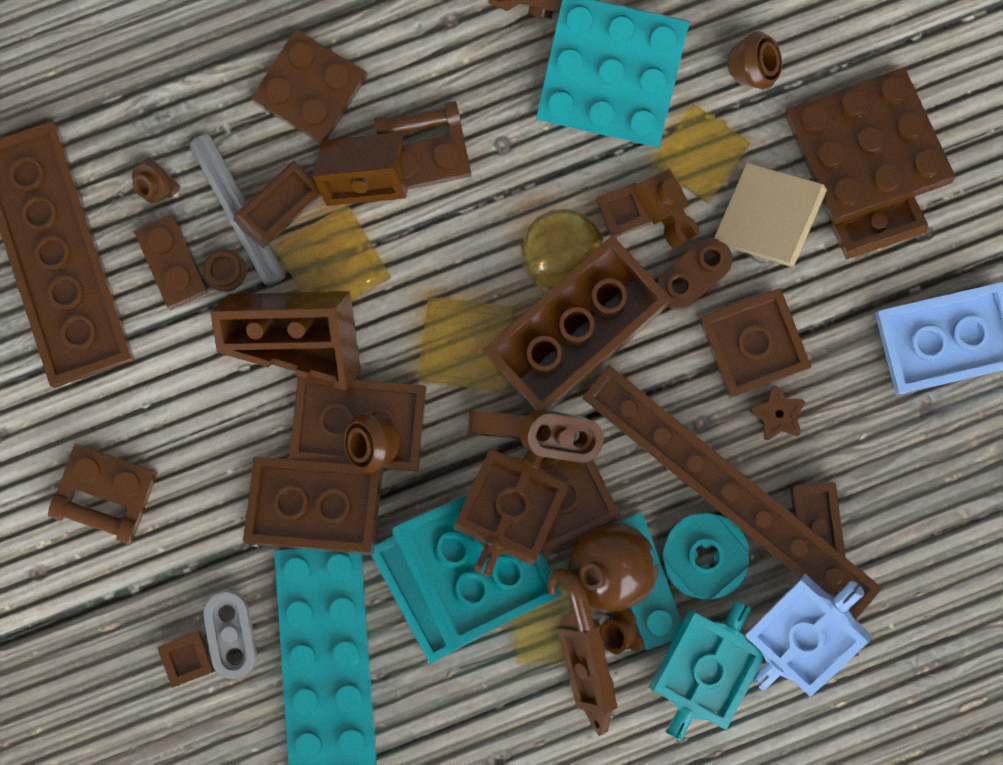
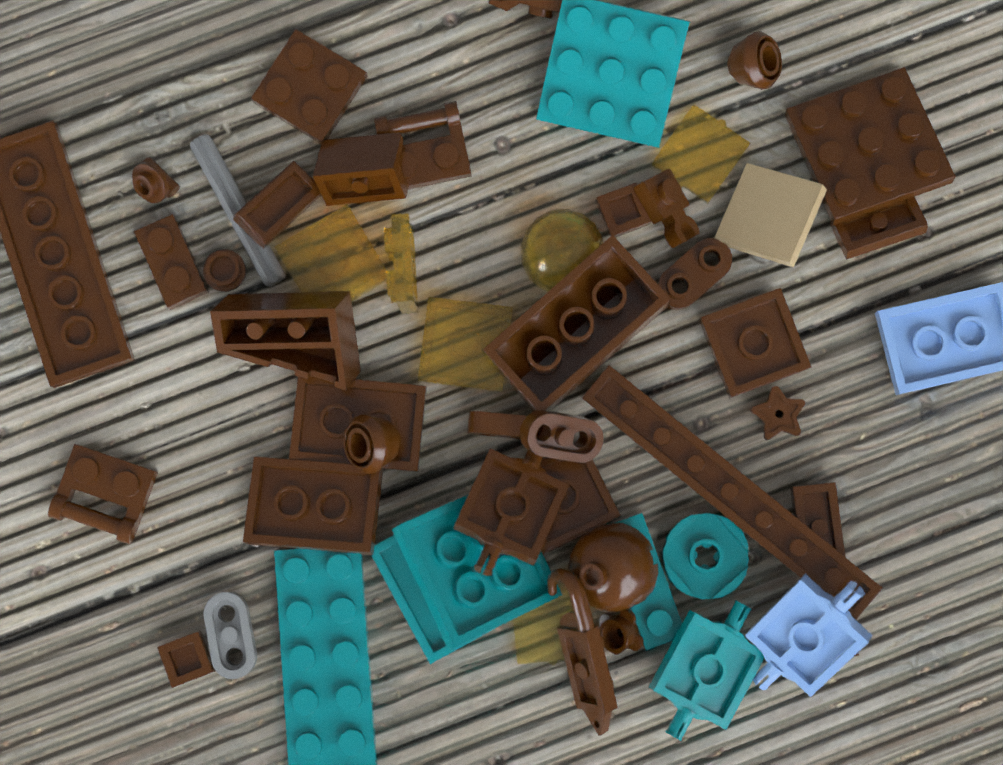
(401, 249): none -> clear yellow plate

